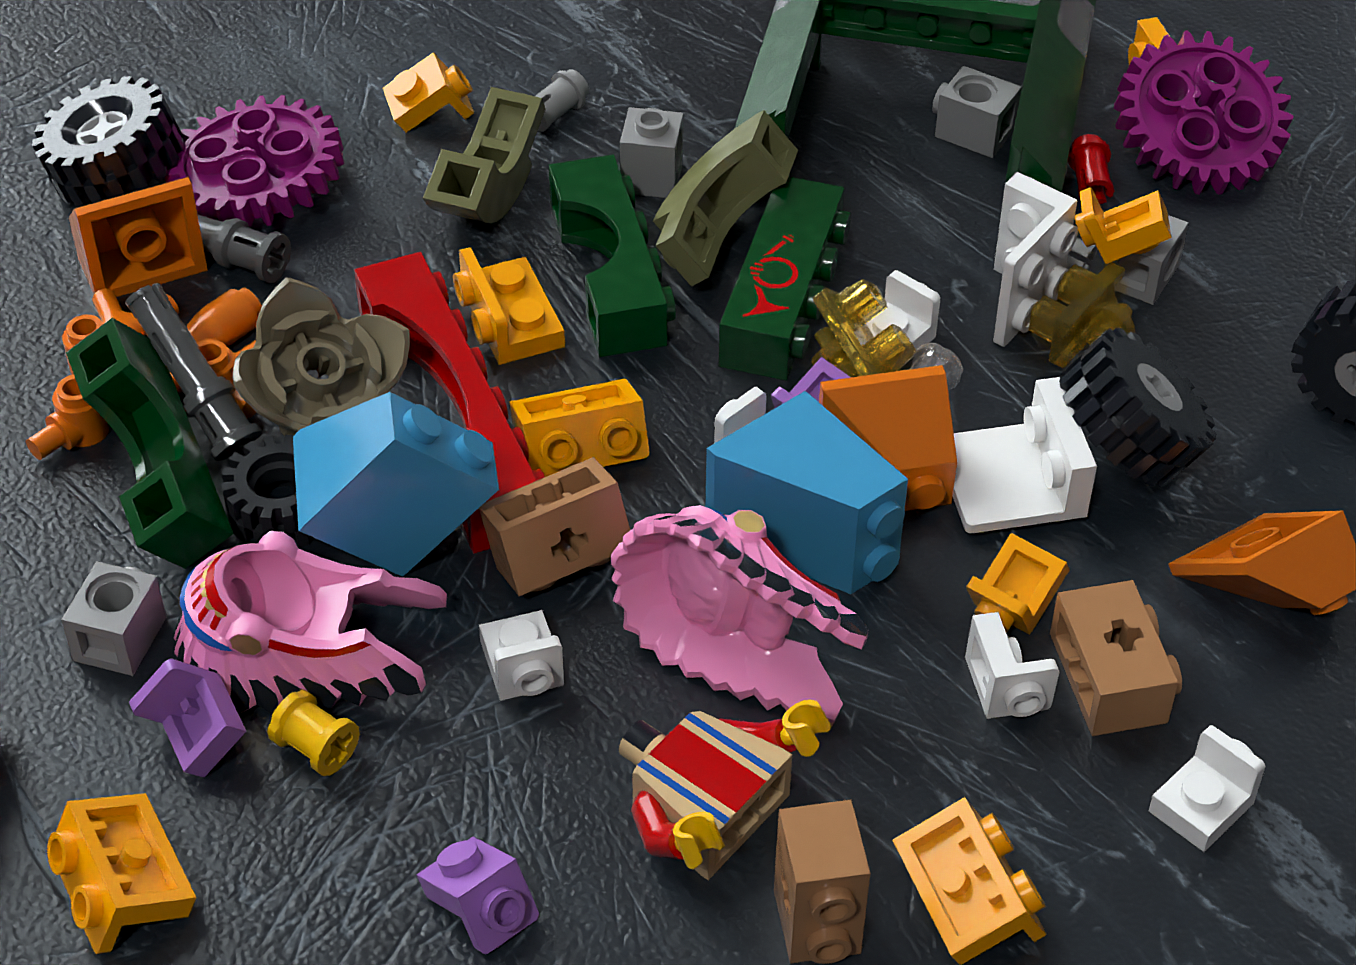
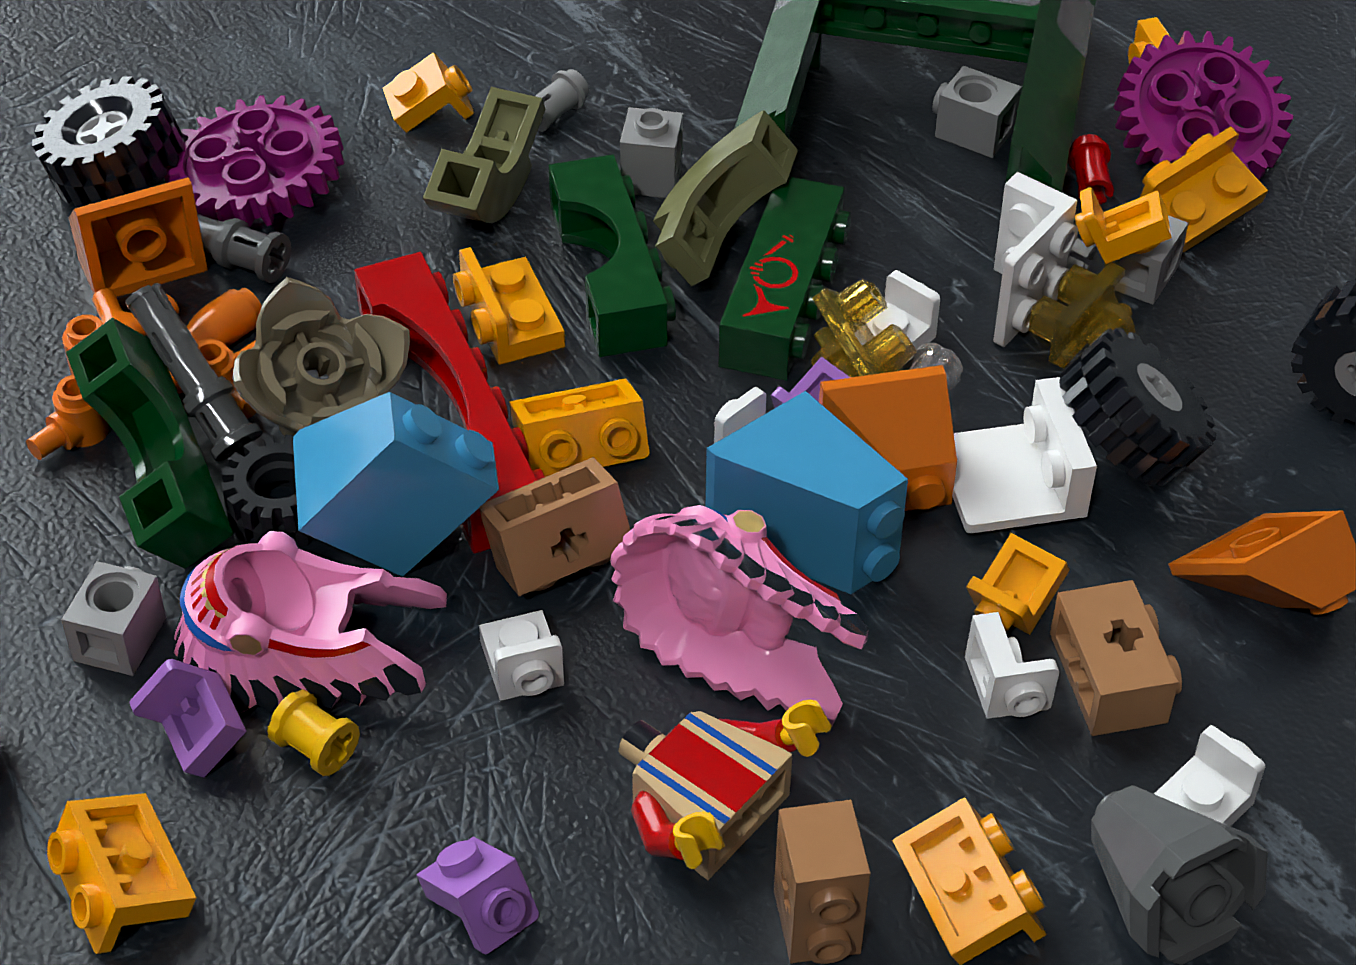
(1175, 872): none -> dark grey cone
(1206, 186): none -> light orange bracket

